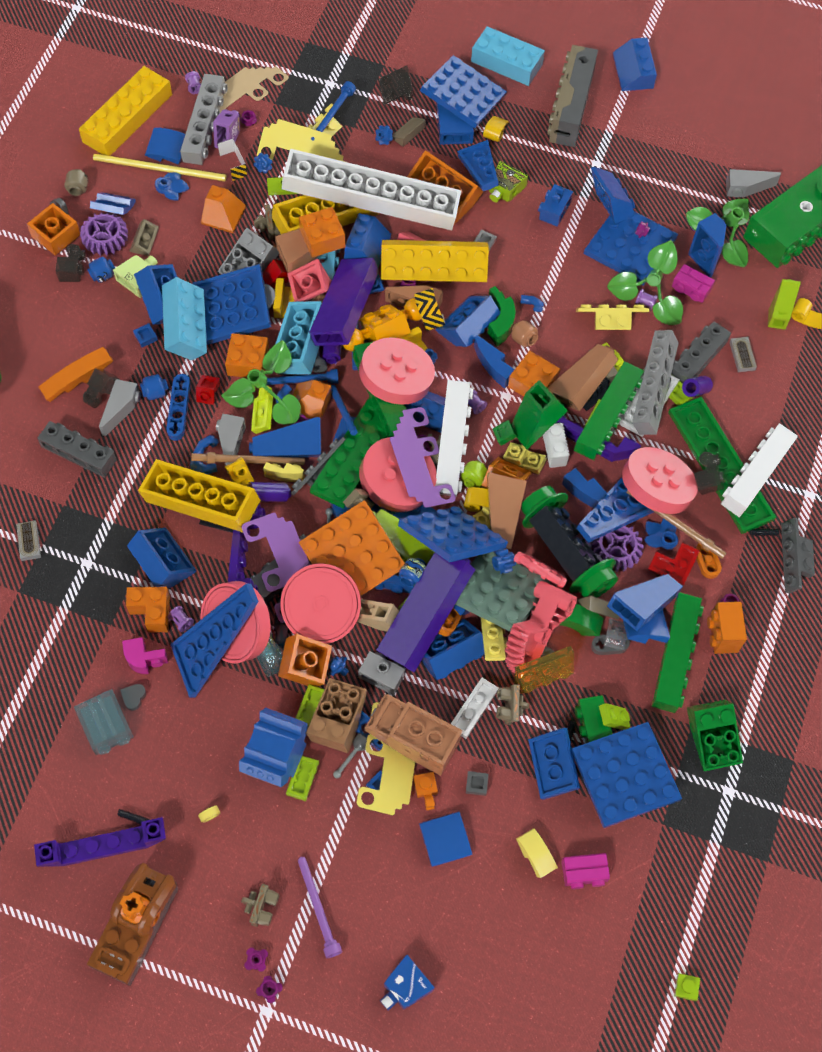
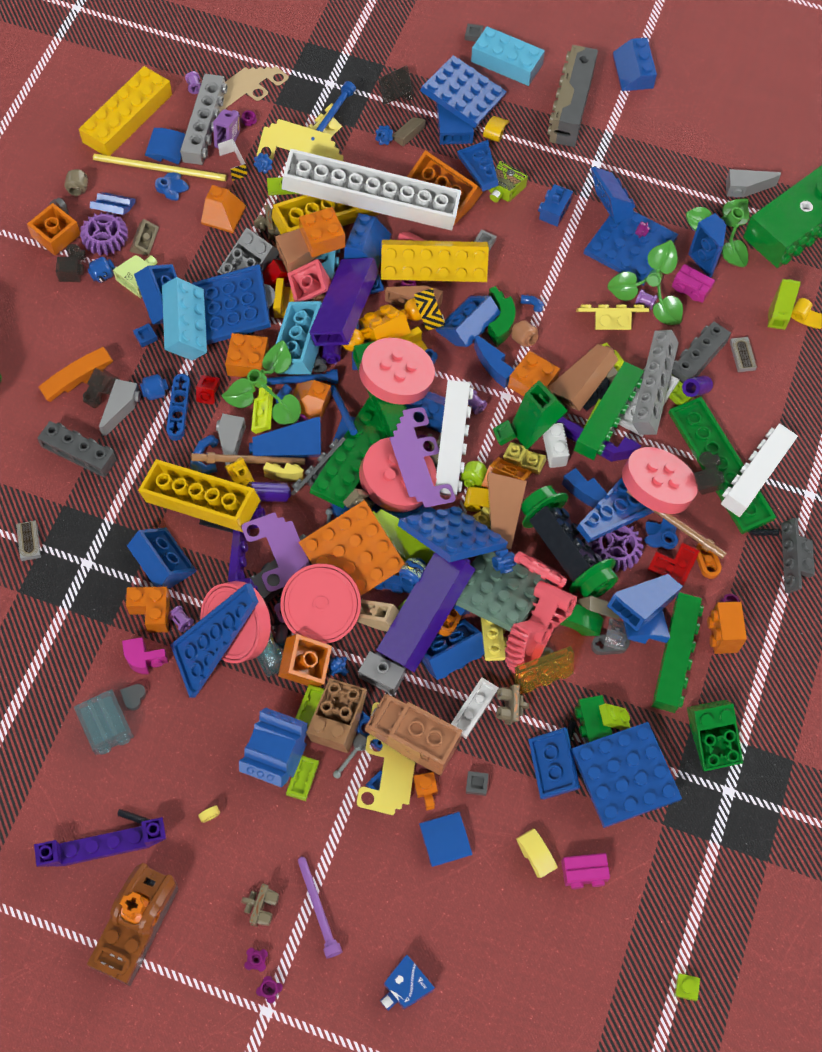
(473, 32): none -> dark grey plate

